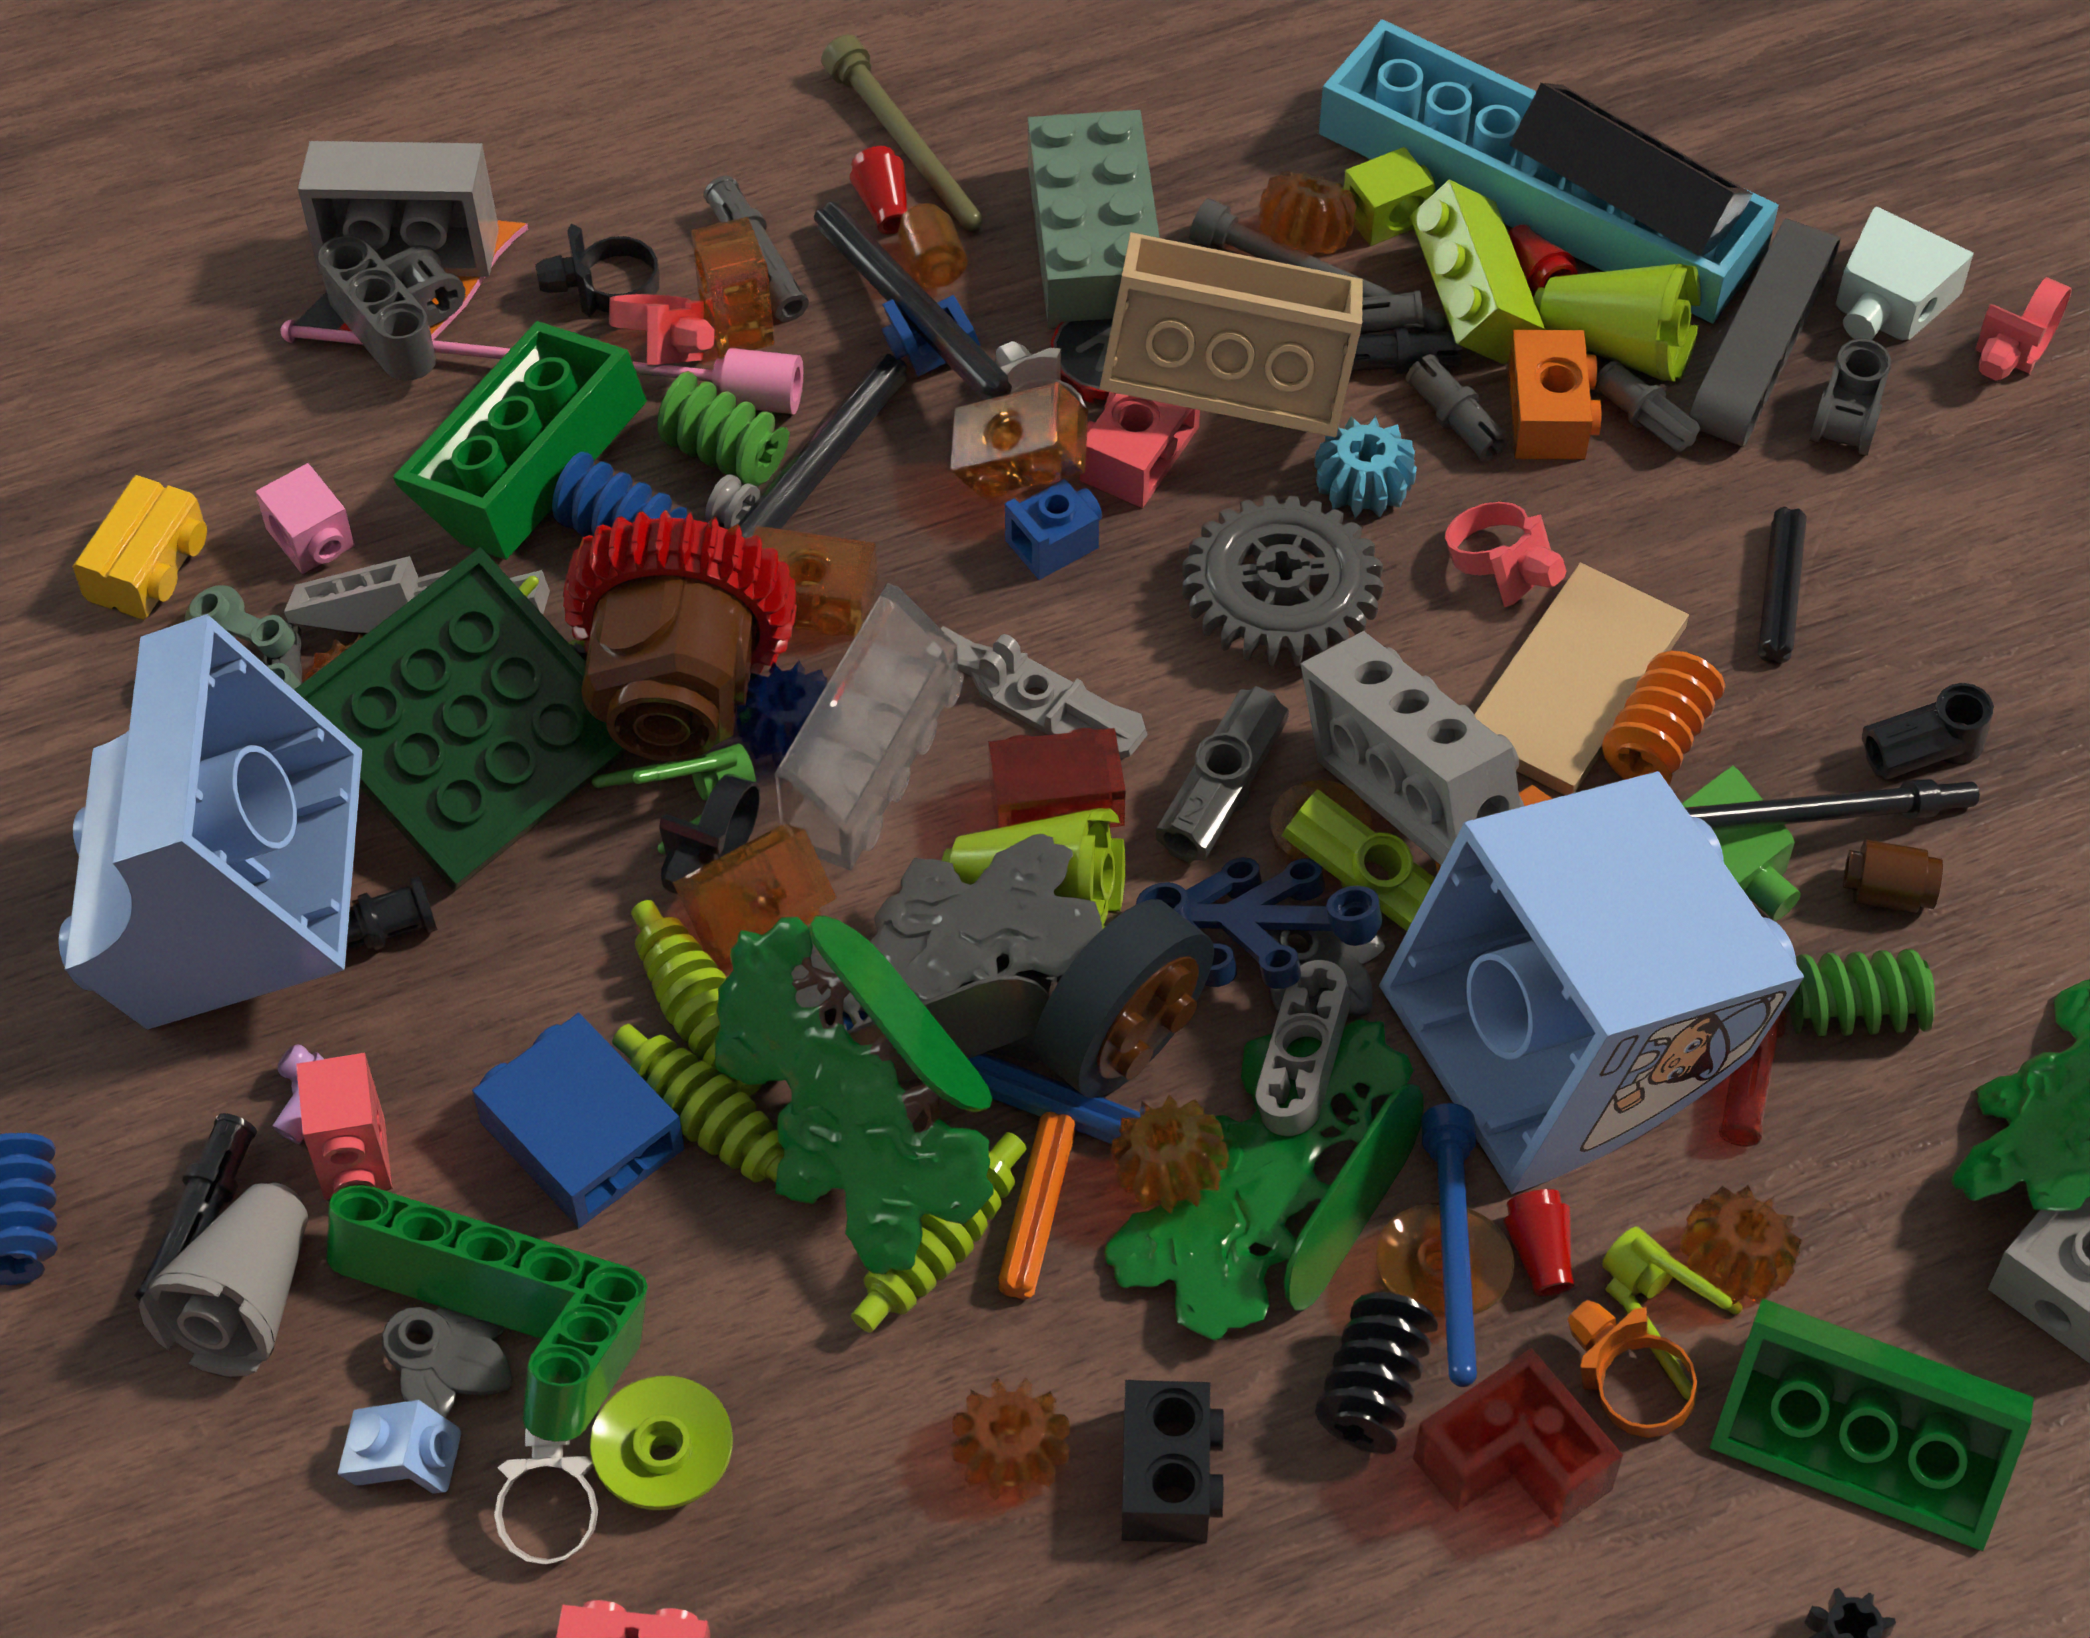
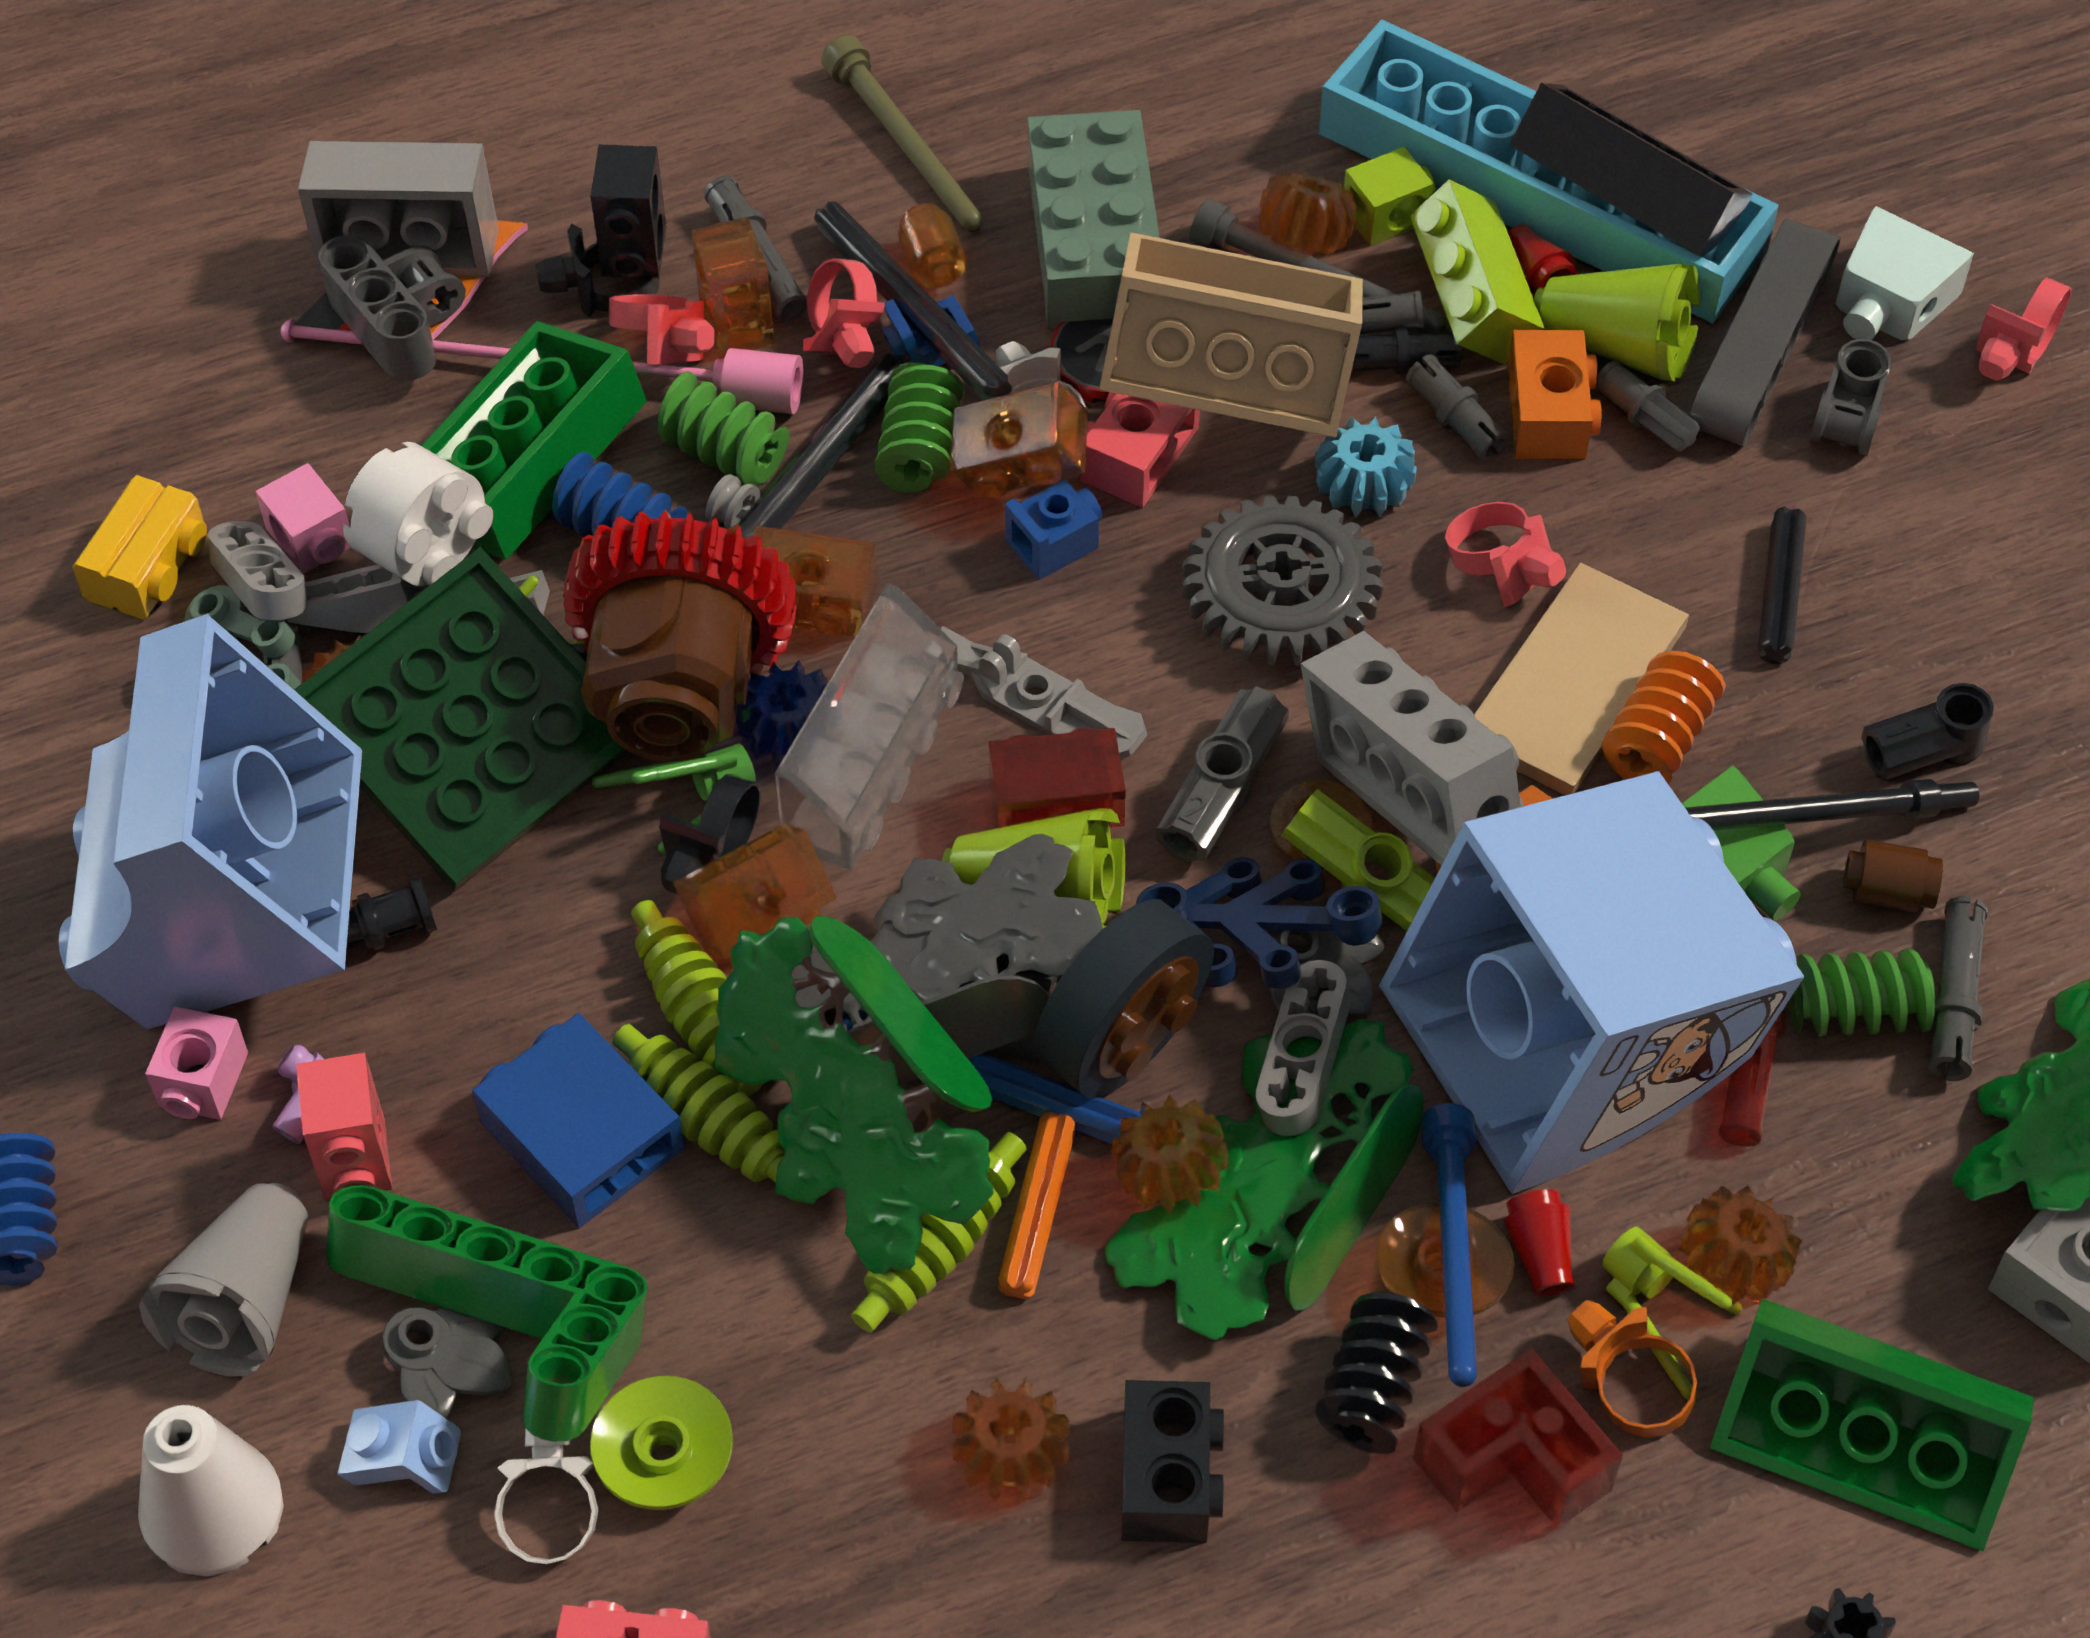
(195, 1040): none -> bright pink brick
(204, 1493): none -> white cone
(207, 1187): black pin -> none
(257, 570): none -> light grey beam
(415, 513): none -> white brick
(628, 211): none -> black brick
(843, 323): none -> coral piece
(880, 183): red cone -> none
(918, 427): none -> bright green piece
(1956, 1002): none -> dark grey pin

